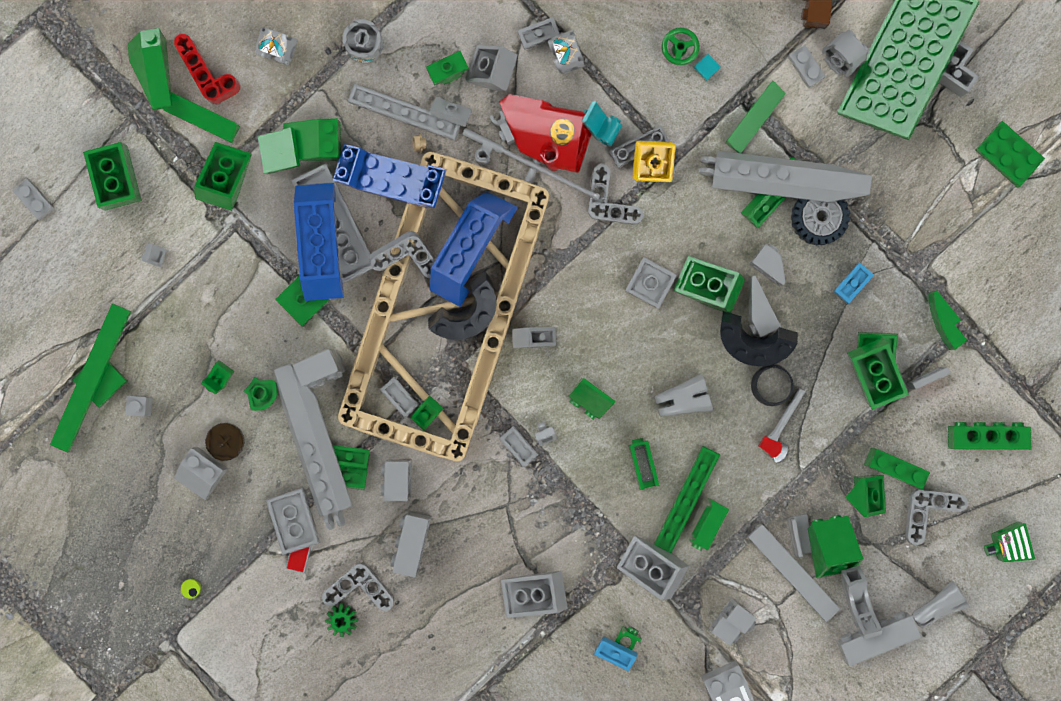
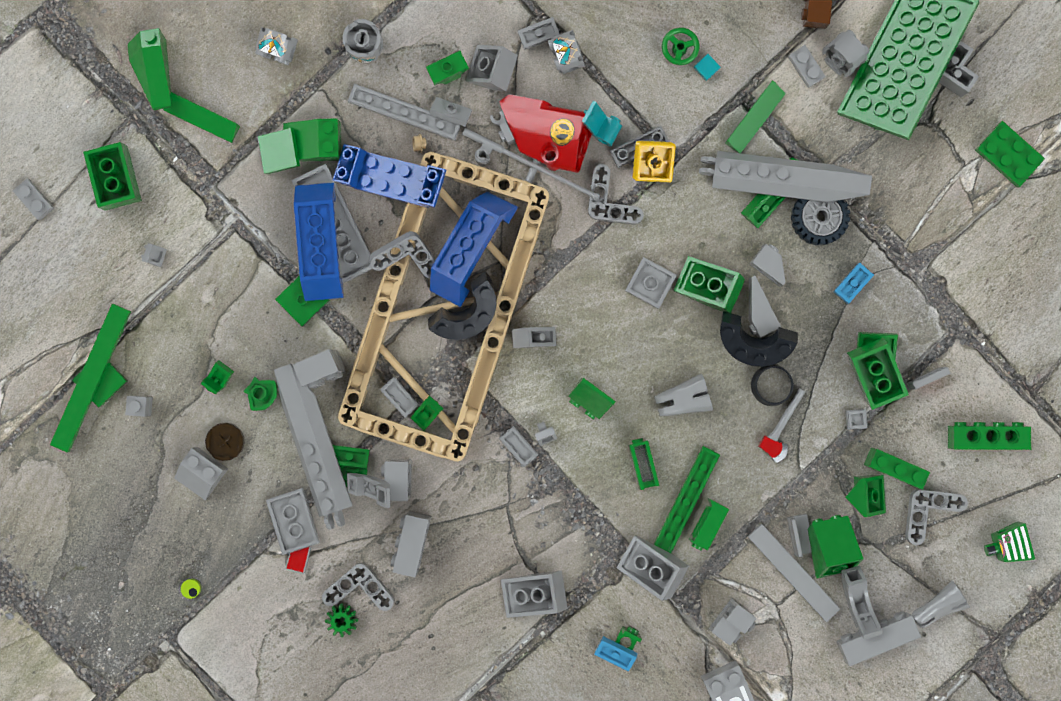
(201, 68): red beam -> none
(222, 176): green slope -> none
(369, 486): none -> light grey slope
(856, 419): none -> light grey tile
(945, 321): green slope -> none

